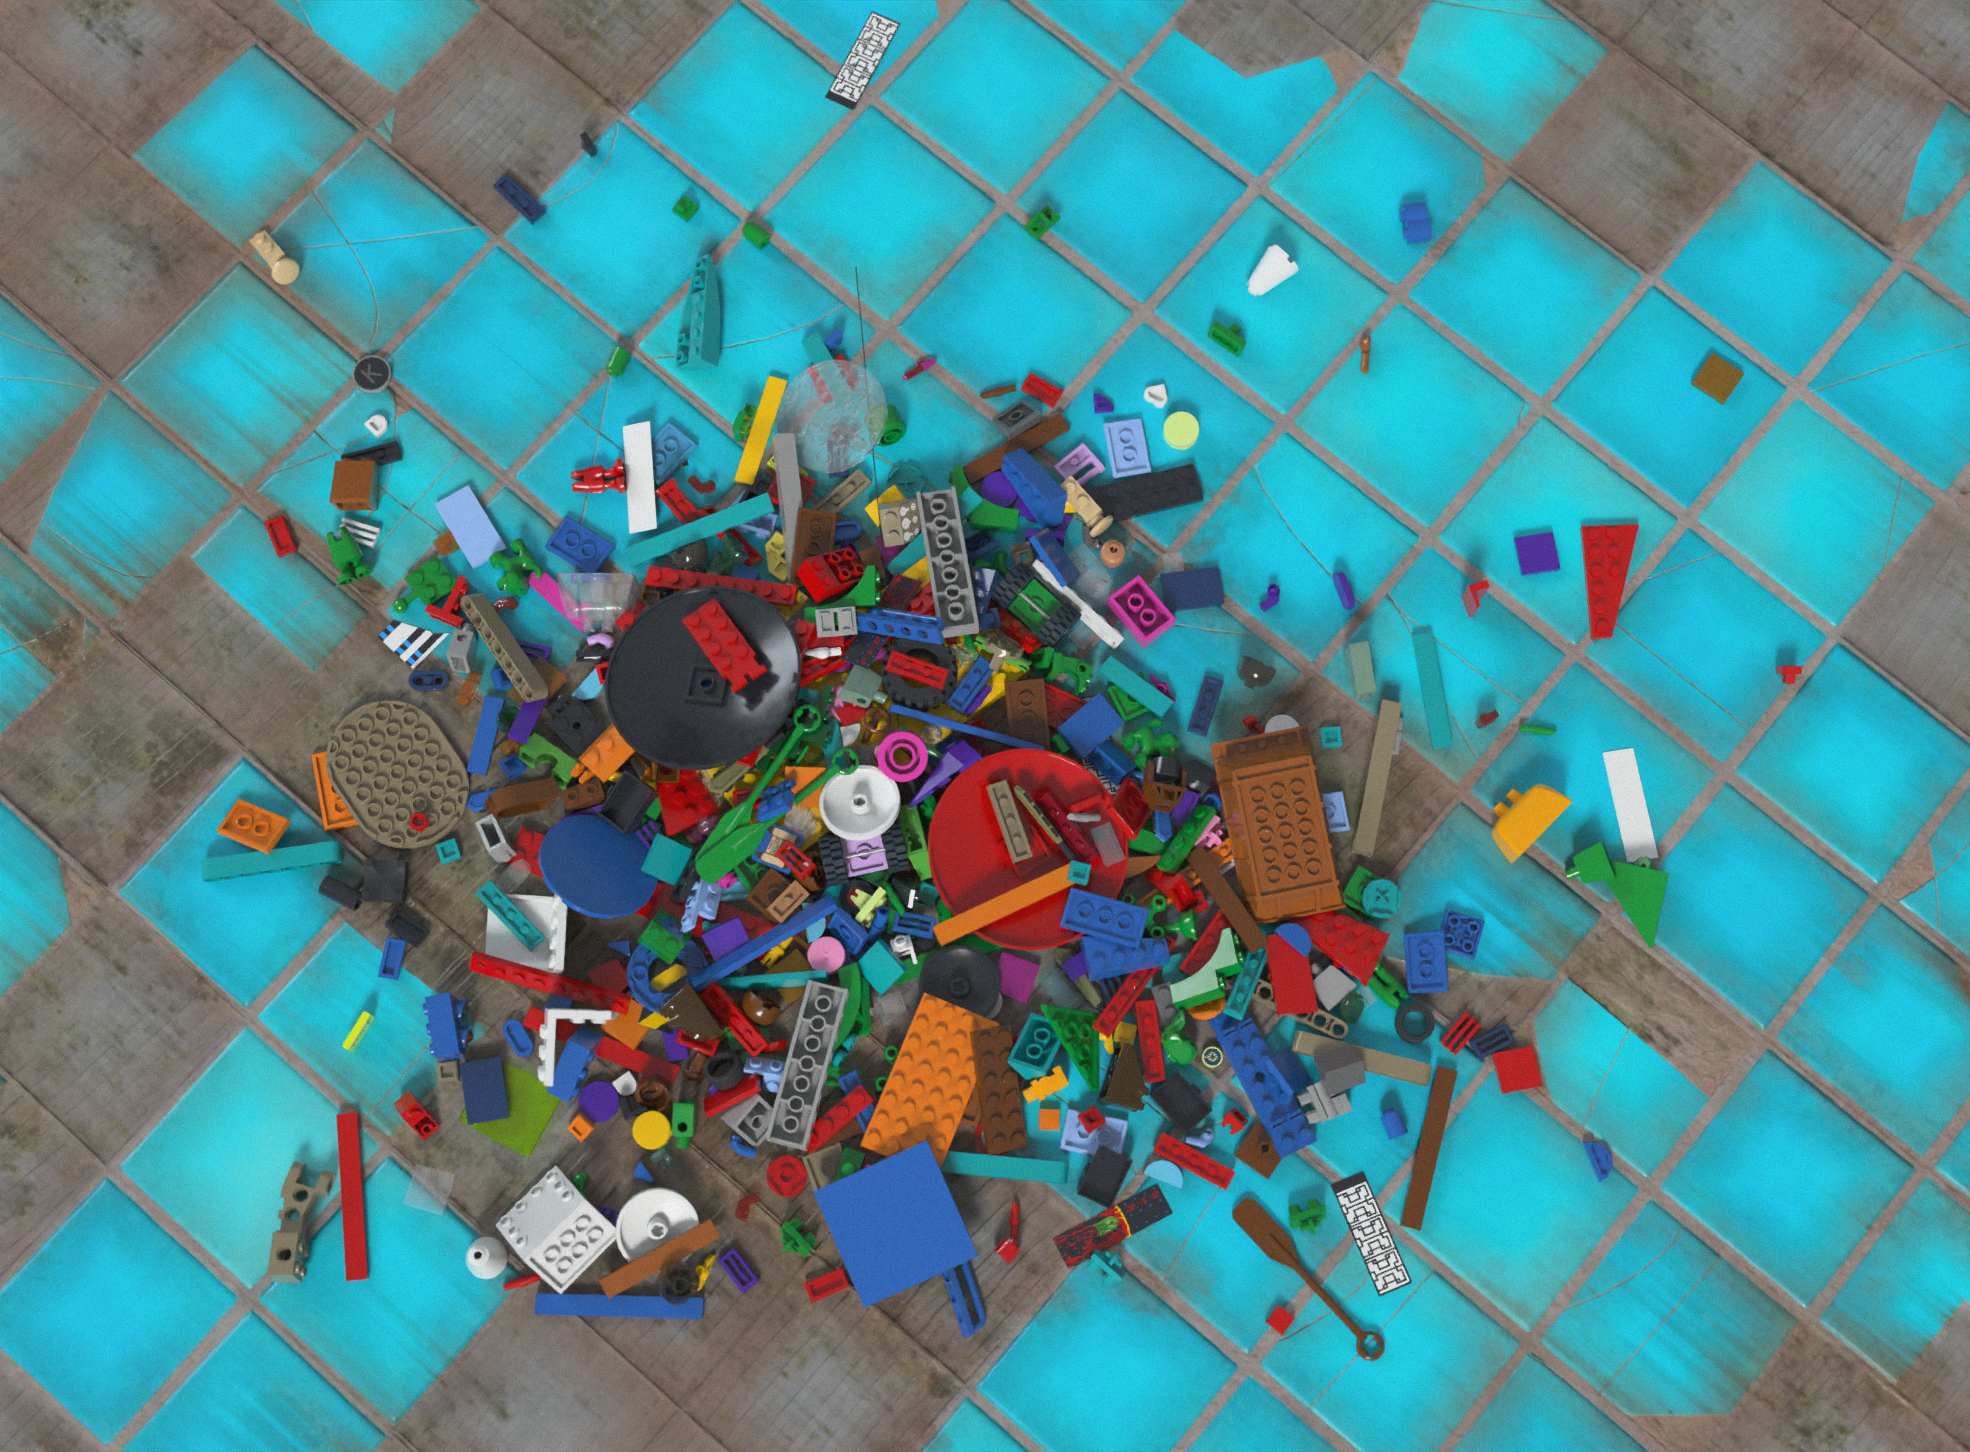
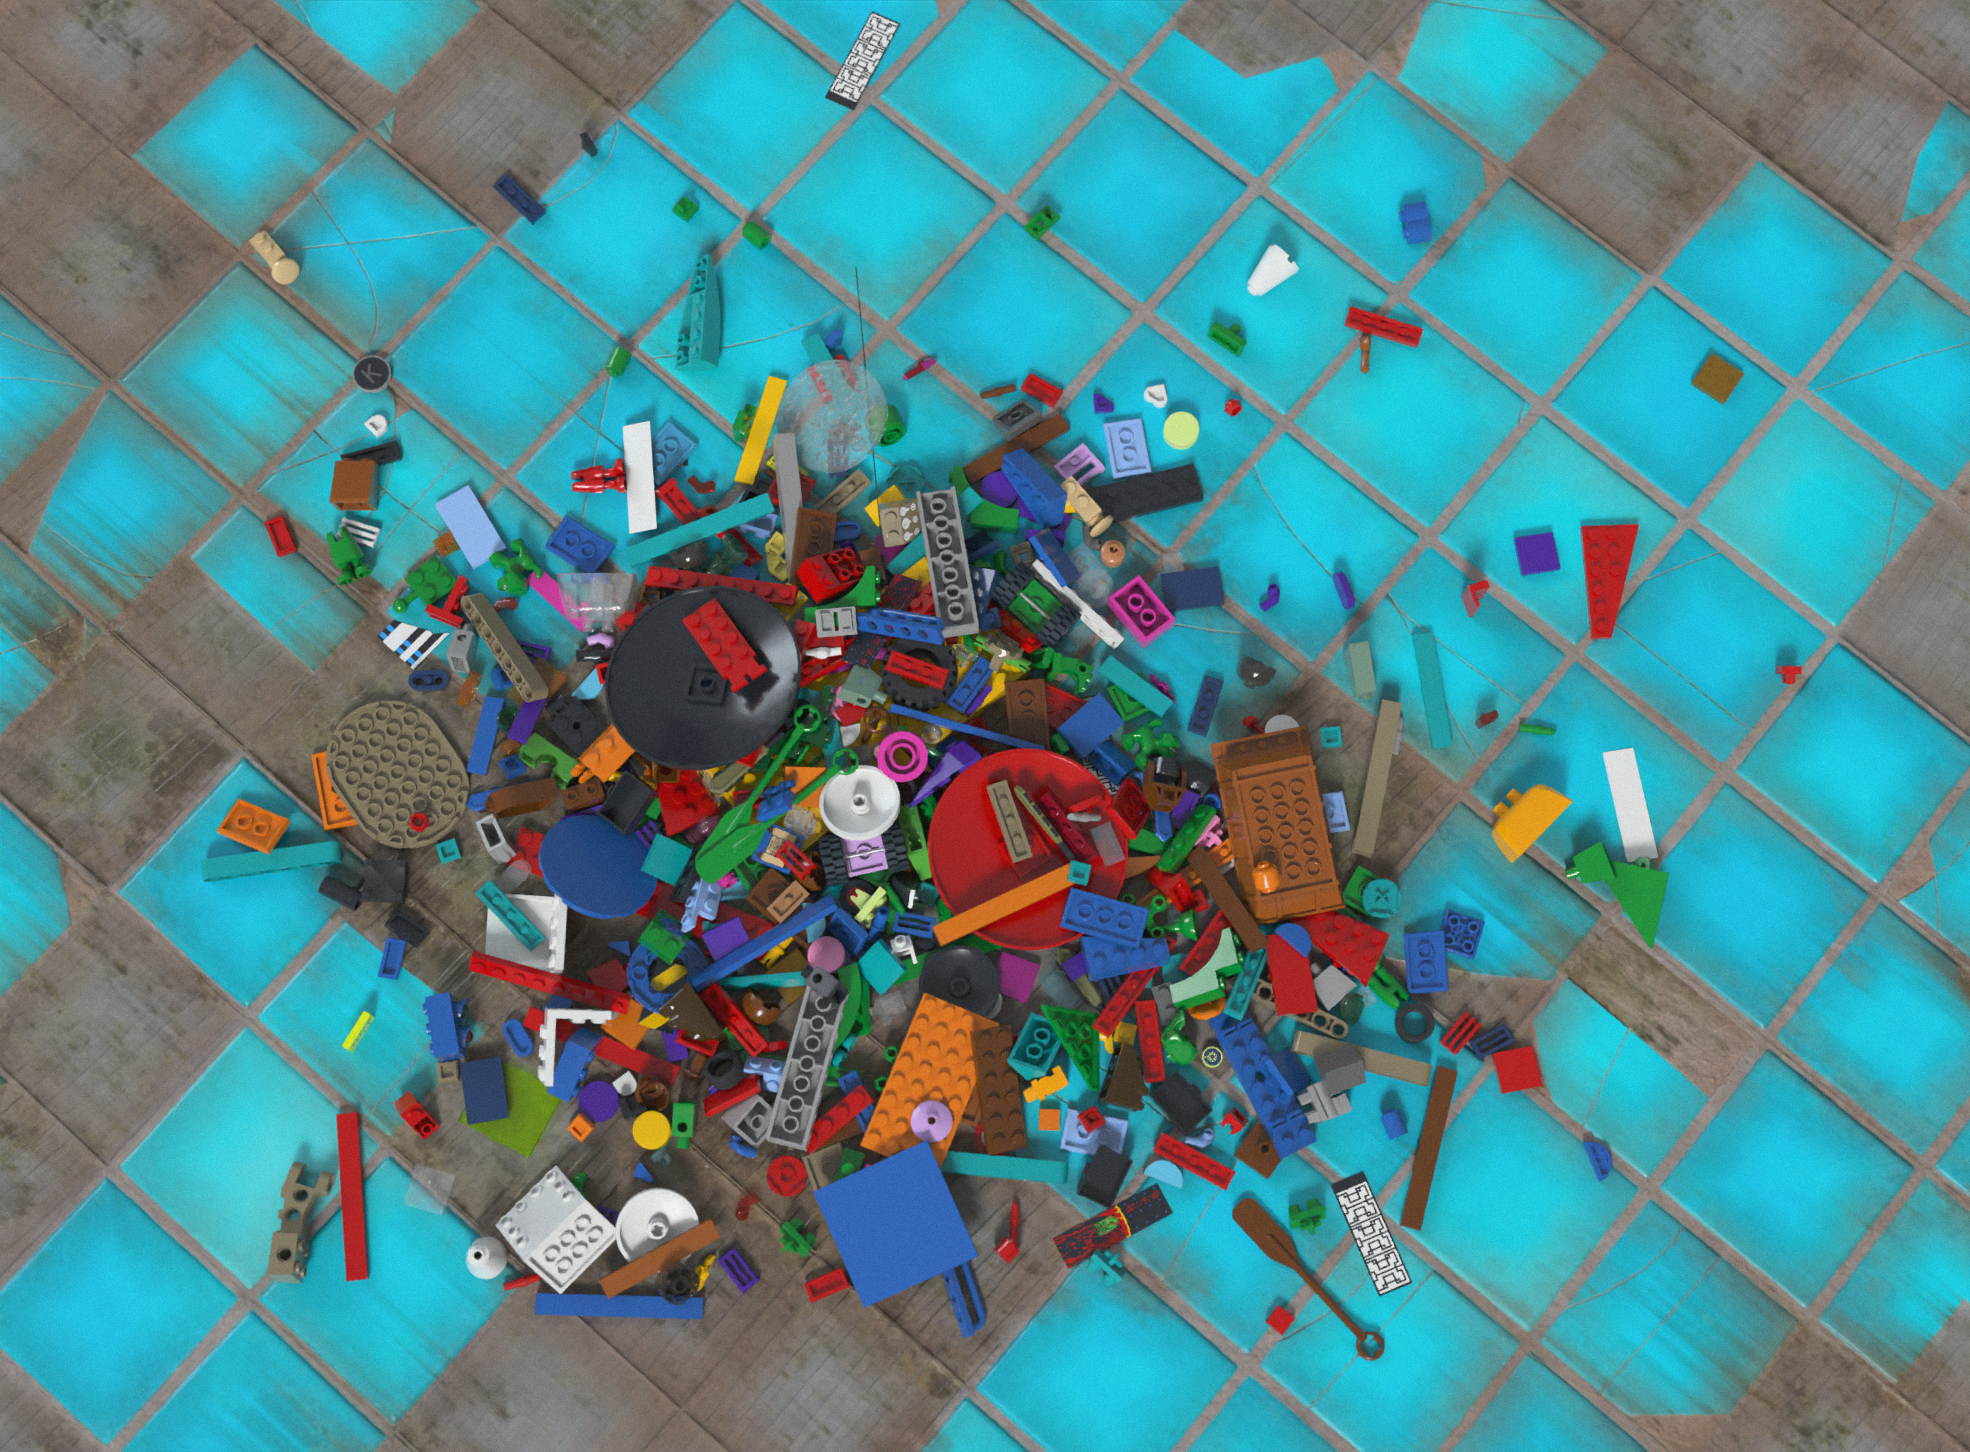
(825, 985): none -> black torso
(934, 1132): none -> lavender dish
(1233, 407): none -> red plate
(1266, 877): none -> orange head
(1383, 327): none -> red plate

